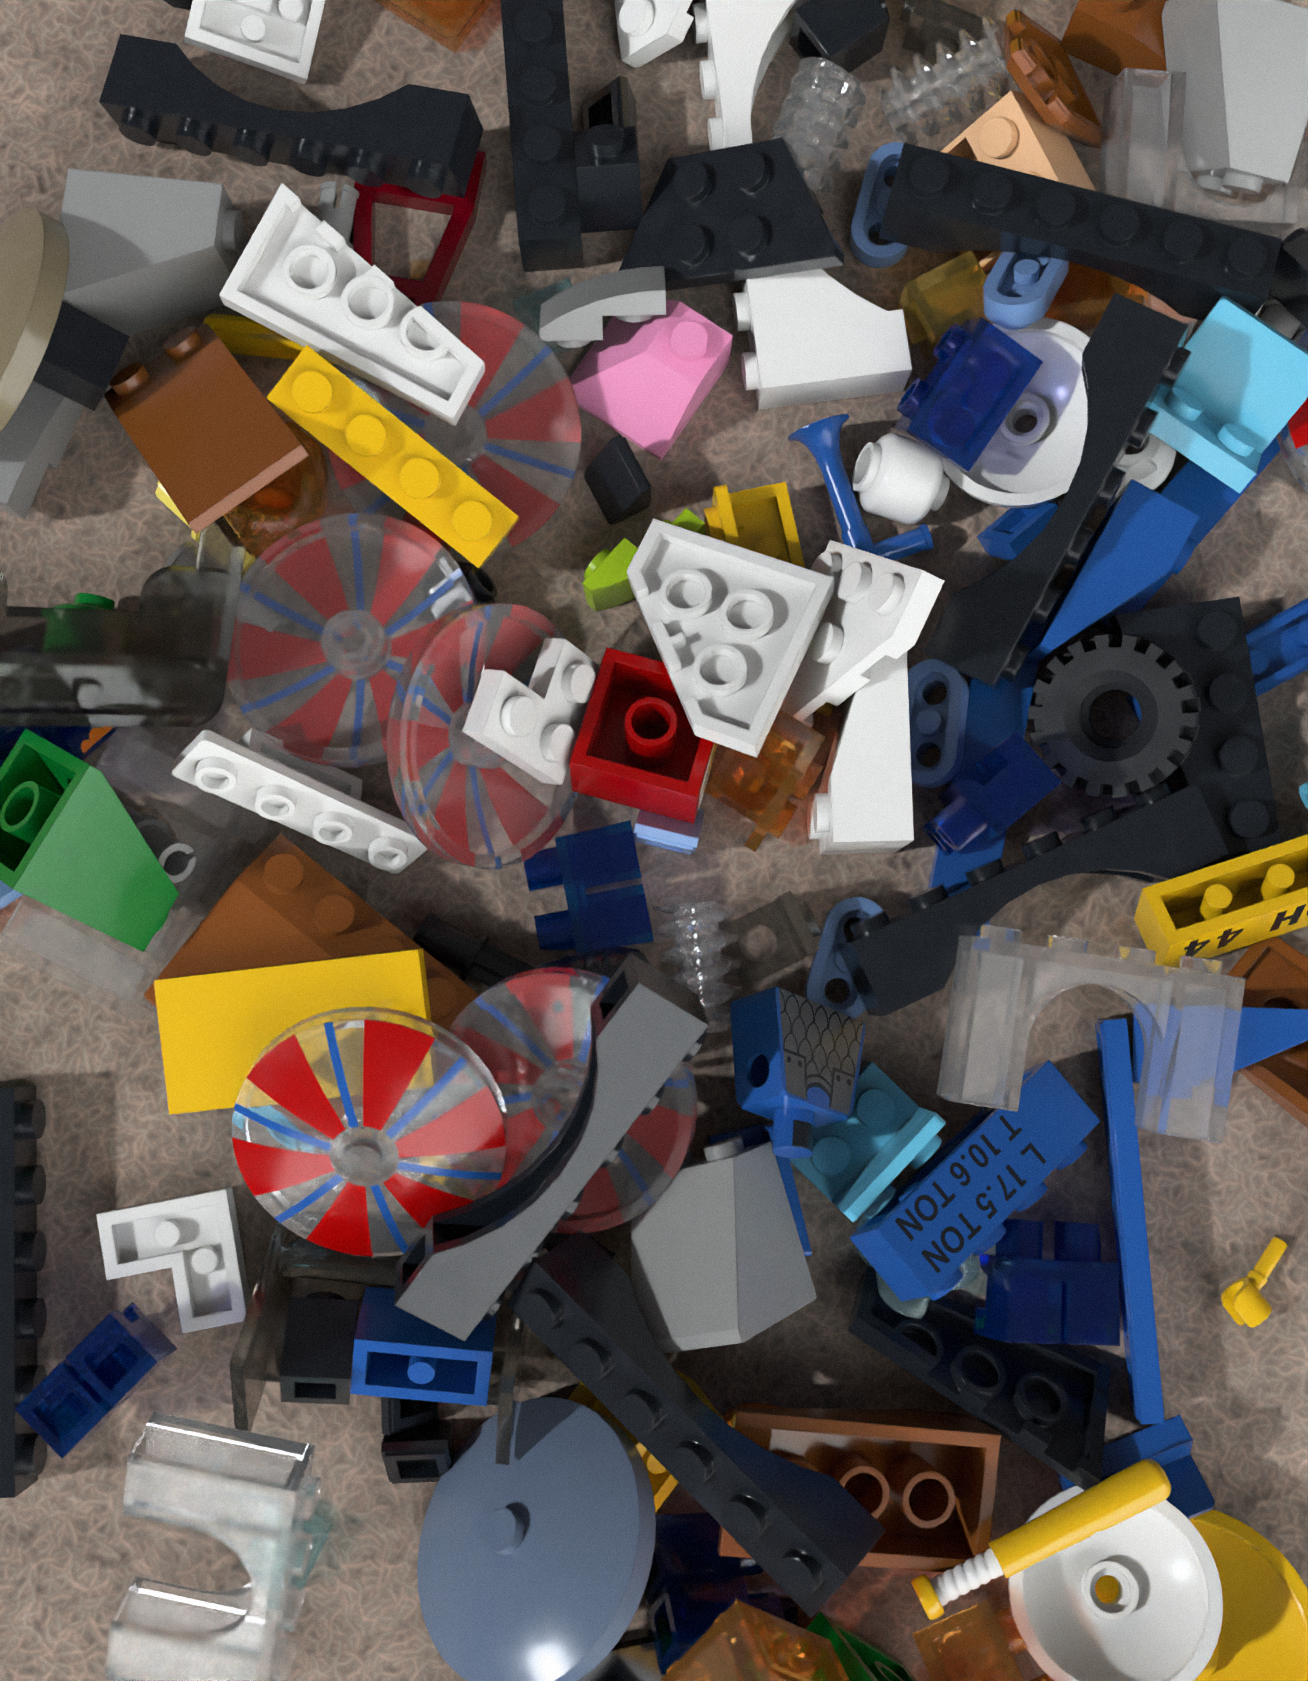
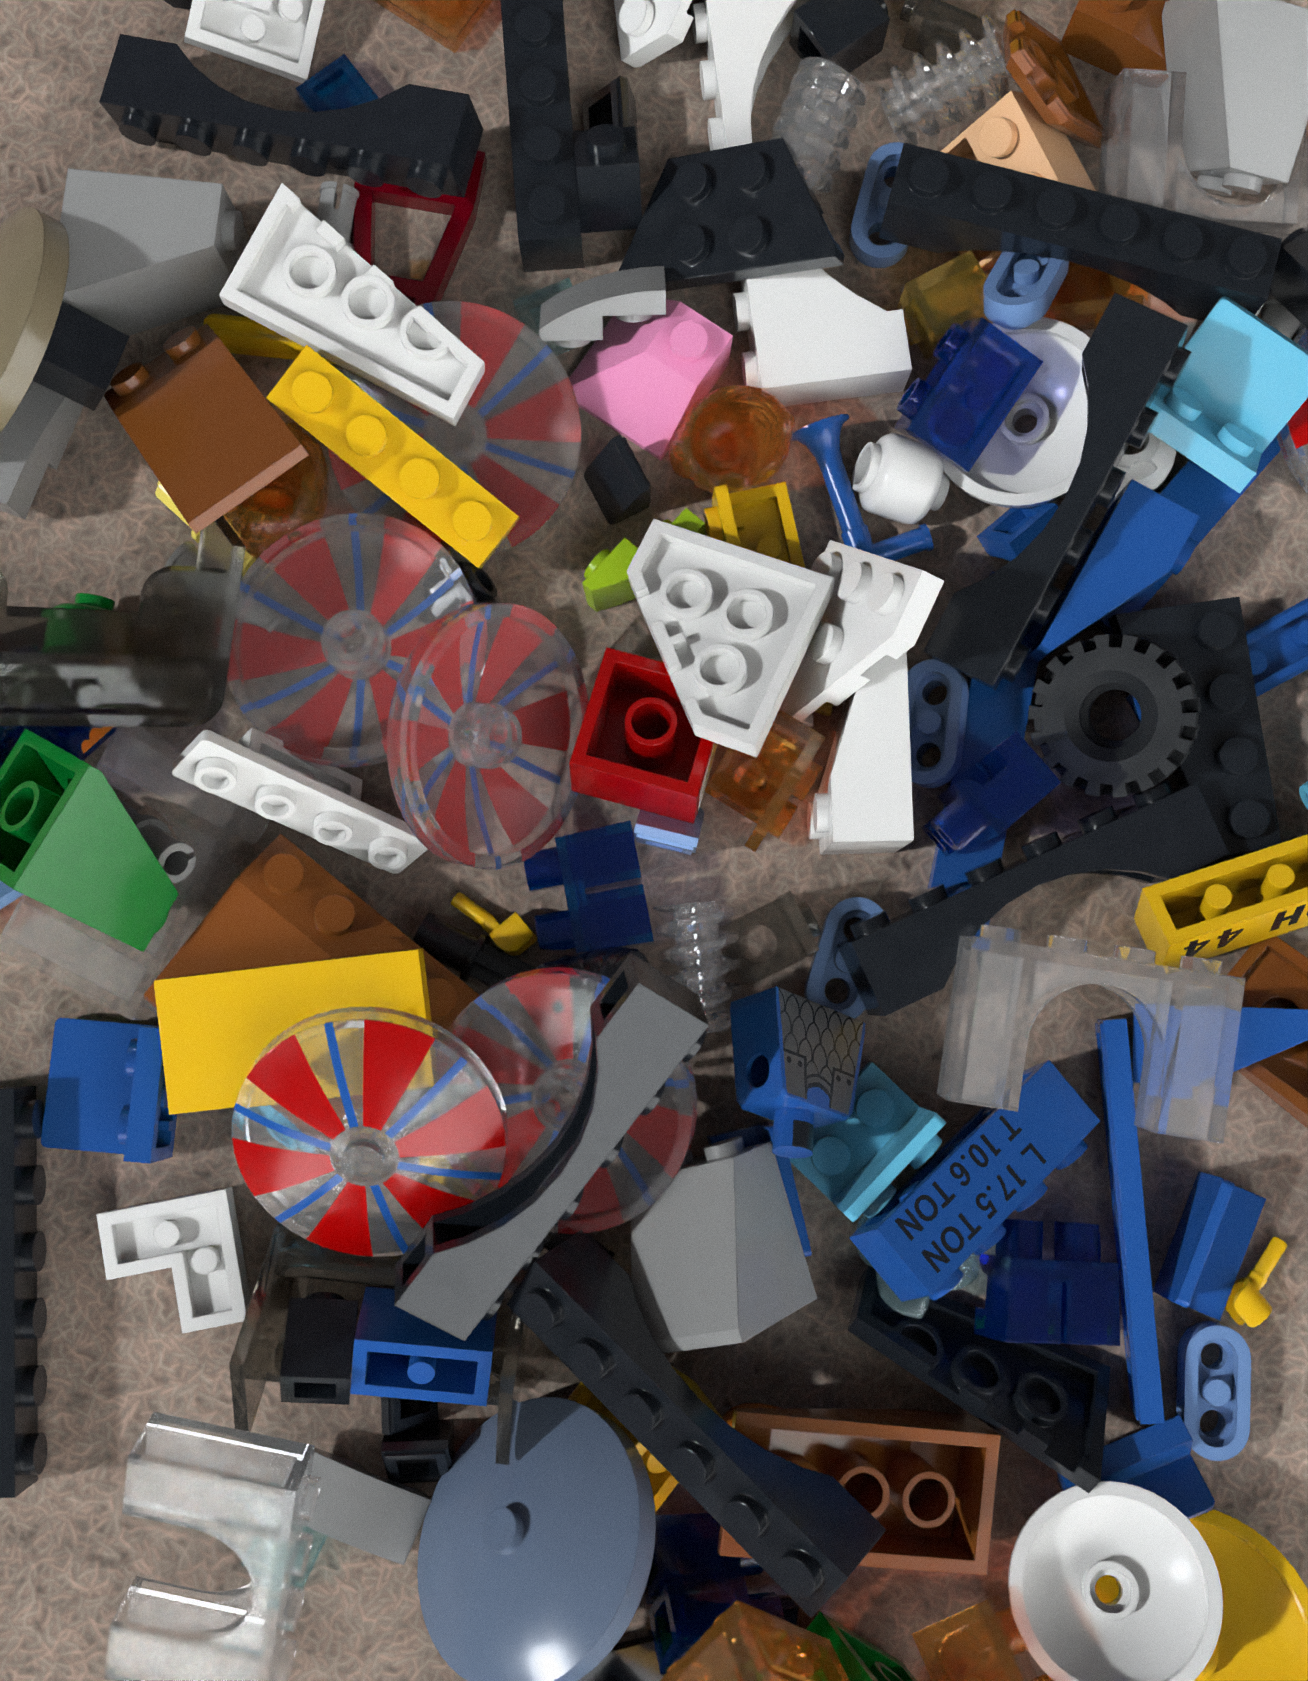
(95, 1379): clear blue hips -> none
(108, 1091): none -> blue bracket
(335, 87): none -> clear blue tile
(366, 1508): none -> light grey slope
(511, 935): none -> yellow hand
(539, 722): white plate -> none
(732, 439): none -> clear orange hair
(1063, 1526): yellow piece -> none
(1209, 1245): none -> blue panel
(1217, 1387): none -> medium blue plate

